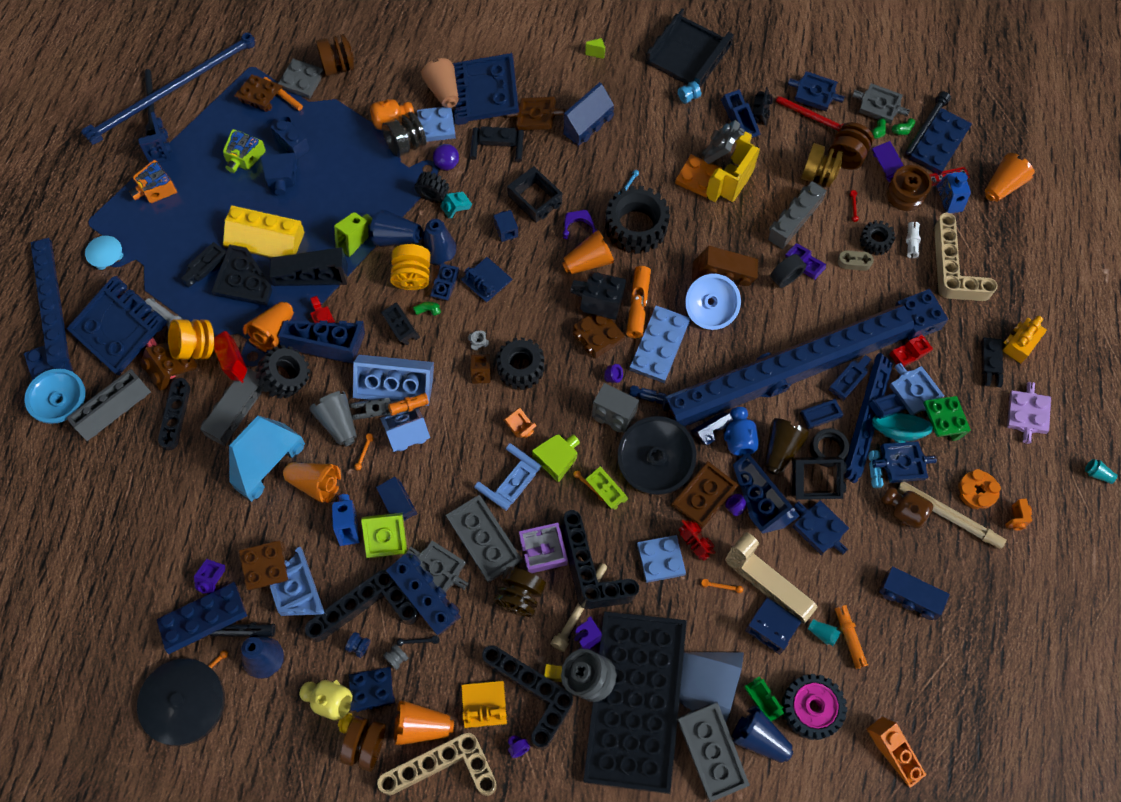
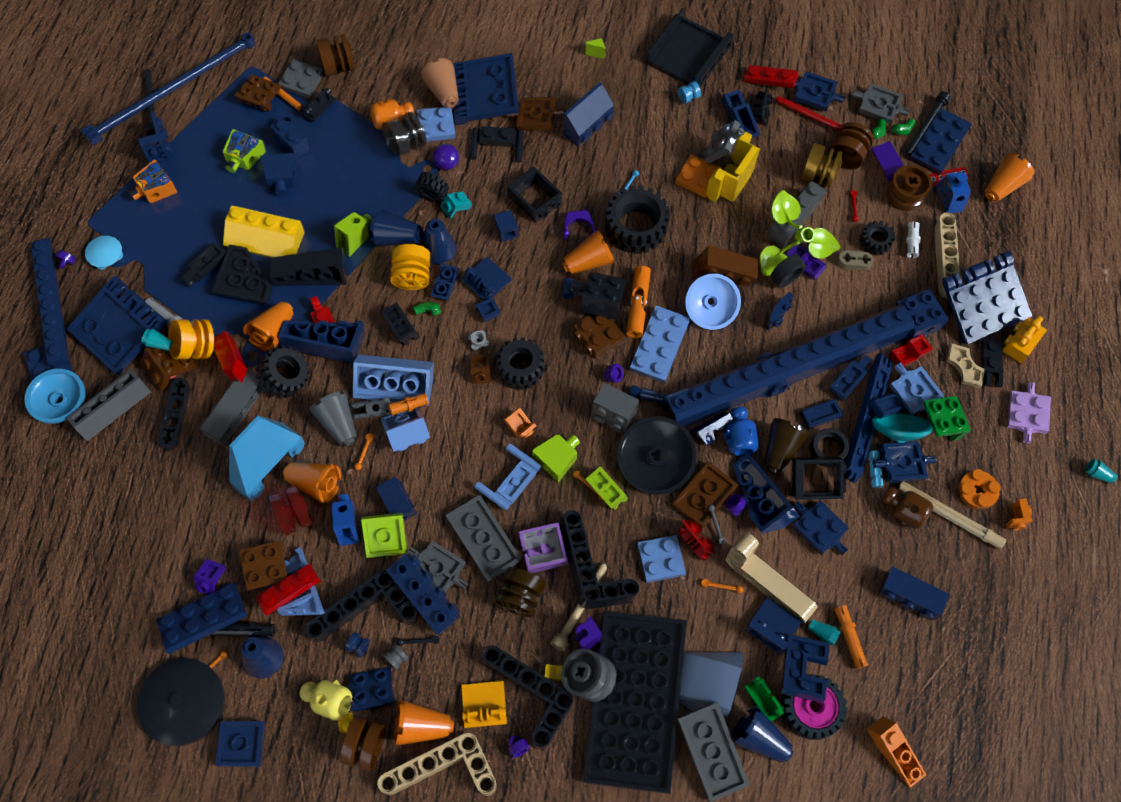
(65, 258): none -> dark purple tile
(154, 339): none -> teal cone
(240, 744): none -> dark blue plate
(288, 511): none -> clear red wheel
(288, 589): none -> red plate
(318, 105): none -> black hinge
(488, 309): none -> dark blue plate
(566, 288): none -> dark blue hinge
(721, 540): none -> dark grey hinge
(771, 76): none -> red plate
(778, 312): none -> dark blue slope
(785, 209): none -> lime plant
(795, 680): none -> dark blue plate
(970, 372): none -> tan tile
(987, 299): none -> hinge

